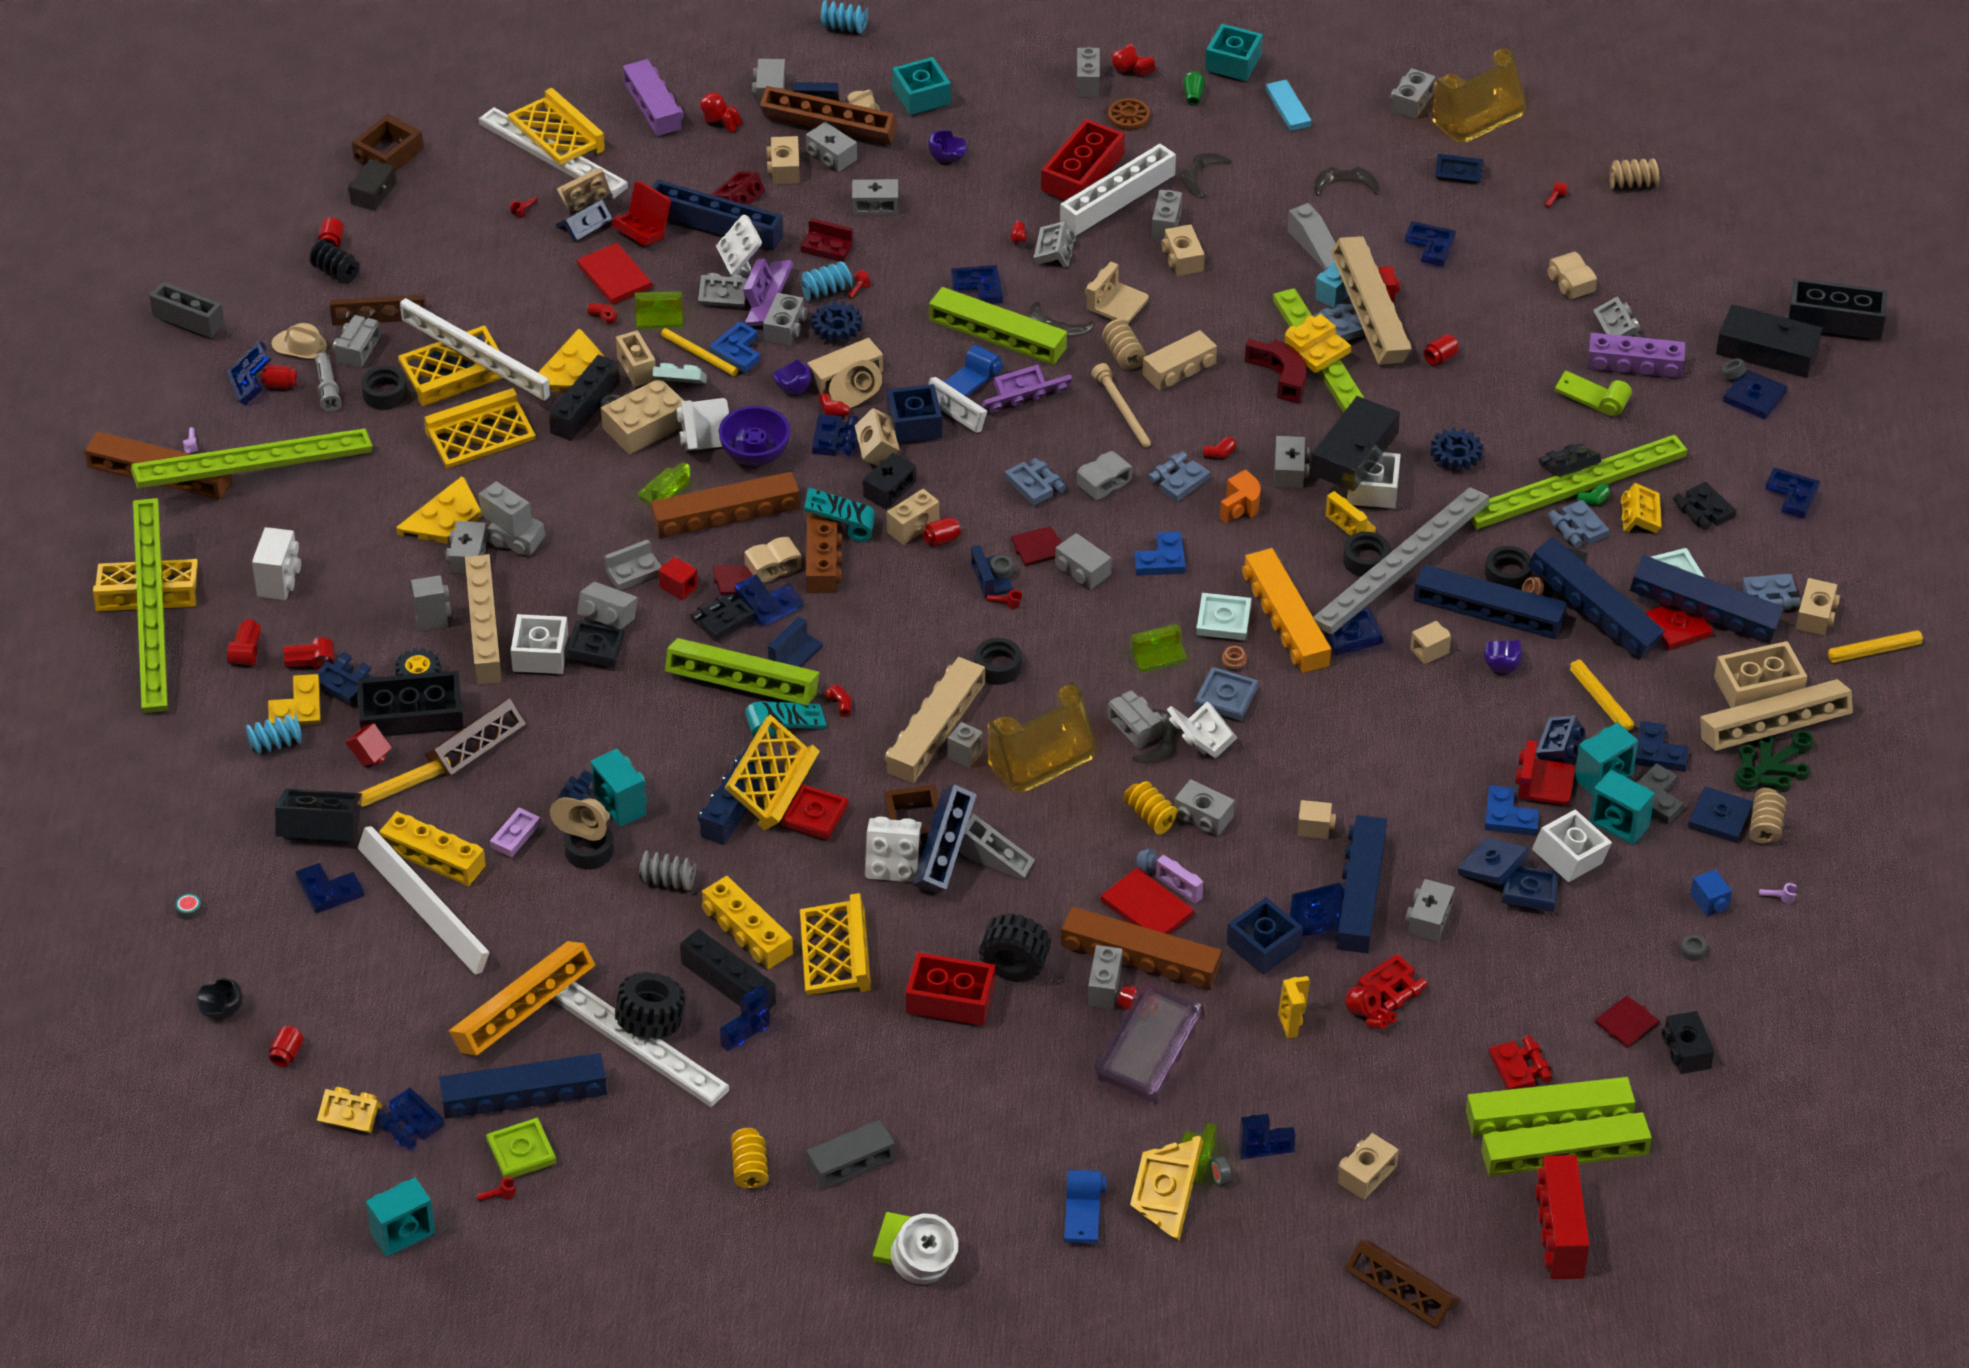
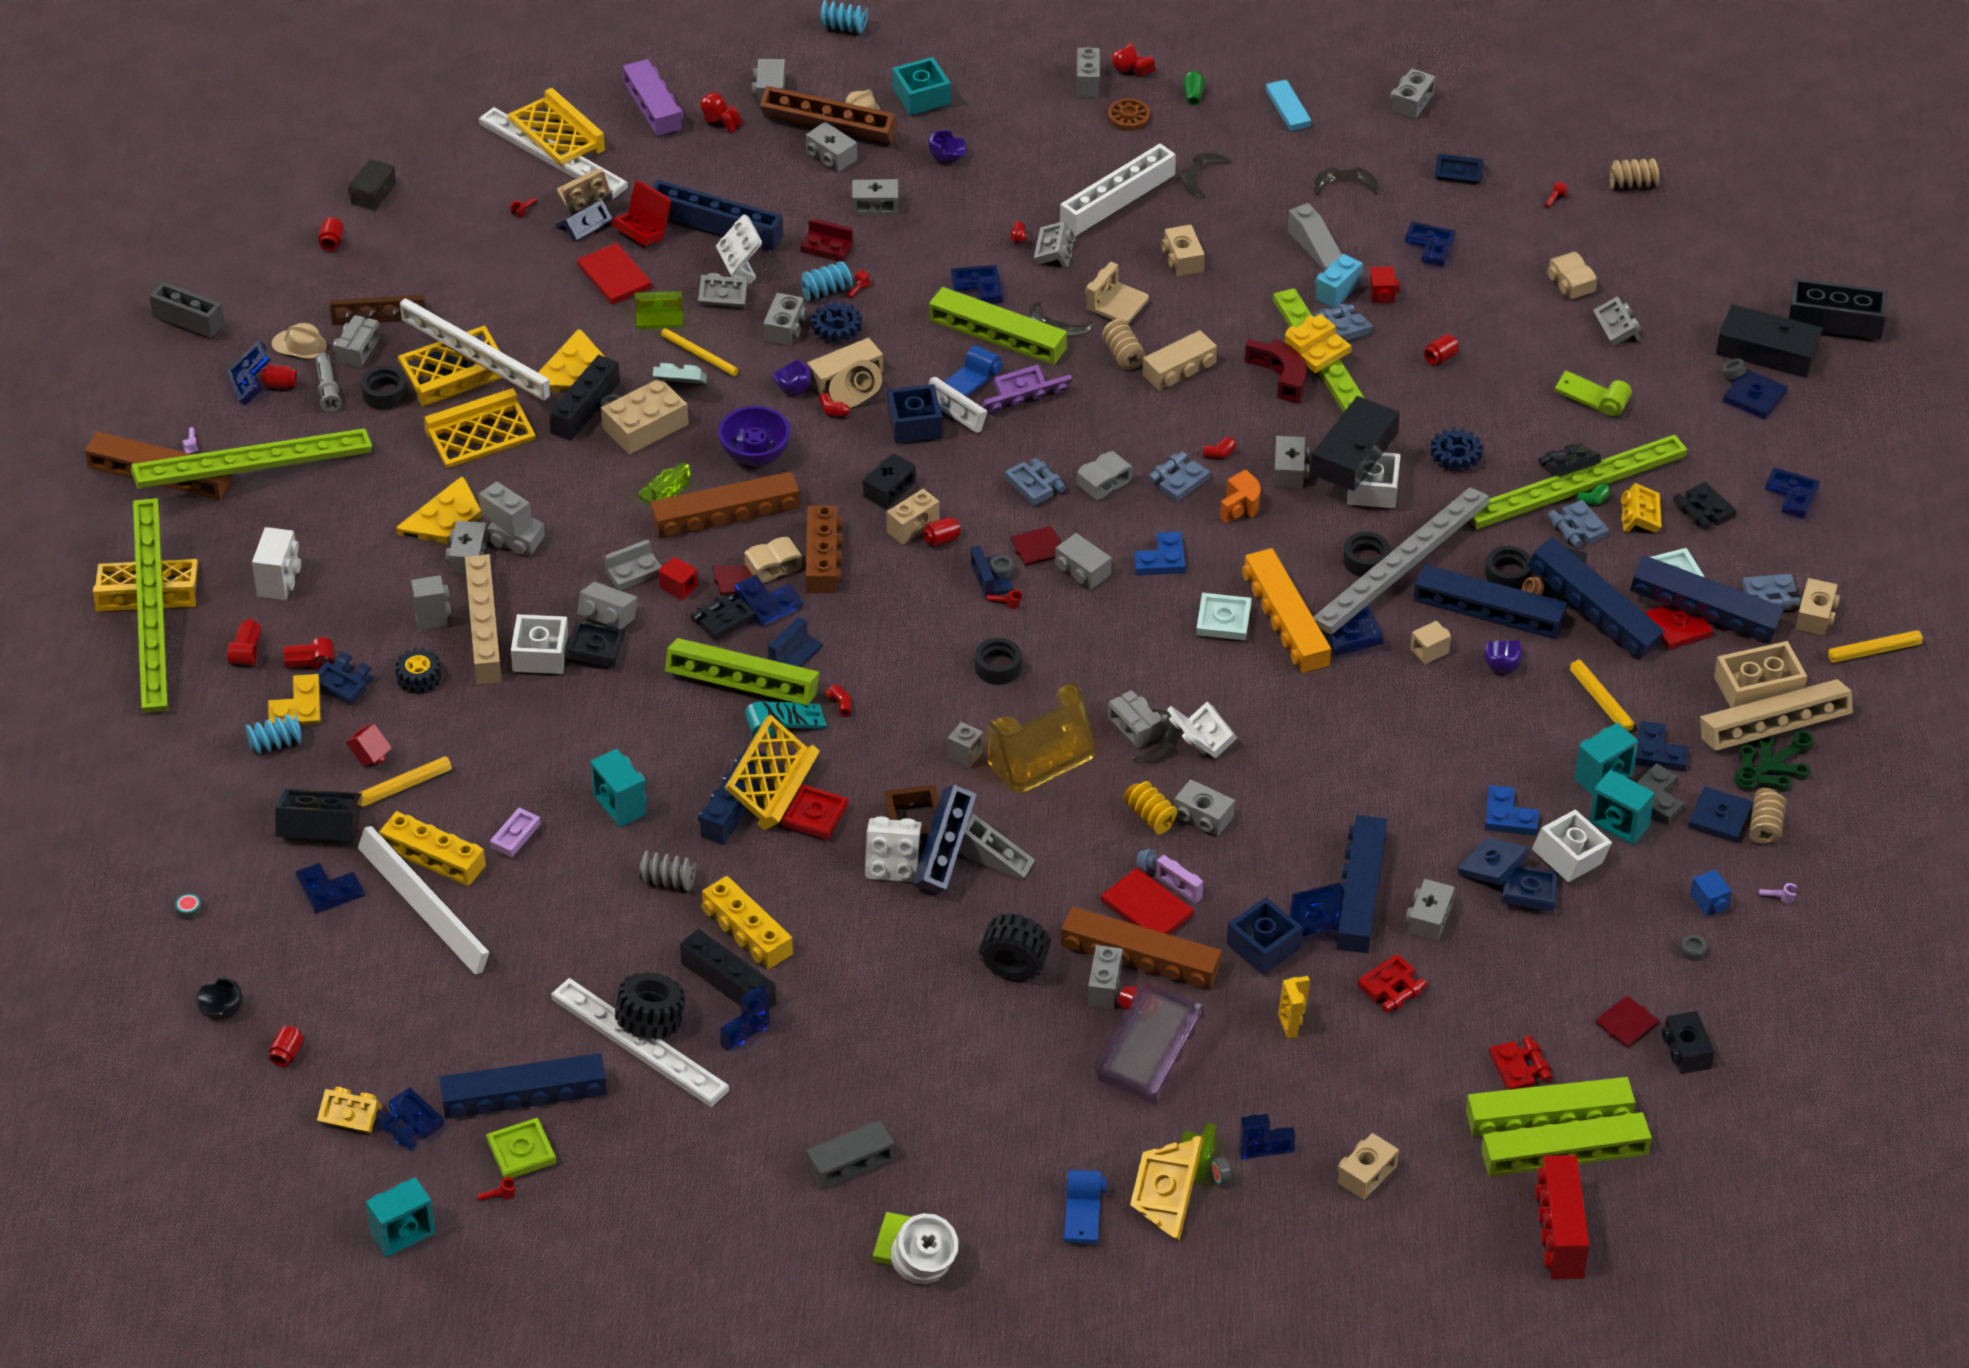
(334, 261): black piece -> none
(408, 137): reddish brown window -> none
(411, 703): black brick -> none
(468, 732): fence -> none
(522, 998): light orange brick -> none
(577, 788): dark blue gear -> none
(580, 818): tan piece -> none
(588, 859): black tyre -> none
(606, 312): red arm -> none
(635, 358): tan brick -> none
(701, 423): white bracket -> none
(733, 347): blue plate -> none
(741, 188): dark red bracket -> none
(749, 1158): yellow piece -> none
(763, 286): medium lavender bracket -> none
(785, 160): tan brick -> none
(822, 90): dark blue plate -> none
(827, 435): clear blue plate -> none
(857, 515): teal door -> none
(857, 946): yellow fence -> none
(876, 437): tan brick -> none
(935, 719): tan brick -> none
(950, 988): red brick -> none
(1082, 159): red brick -> none
(1103, 376): tan piece -> none
(1158, 648): clear neon green panel -> none
(1166, 213): light grey brick -> none
(1227, 693): sand blue plate -> none
(1234, 52): teal brick -> none
(1234, 657): nougat plate -> none
(1315, 819): tan brick -> none
(1346, 515): yellow bracket -> none
(1367, 1002): red piece -> none
(1371, 300): tan brick -> none
(1407, 1273): reddish brown fence -> none
(1480, 103): clear yellow windscreen -> none
(1543, 779): red bracket -> none
(1561, 739): dark blue bracket -> none
(1636, 355): medium lavender brick -> none

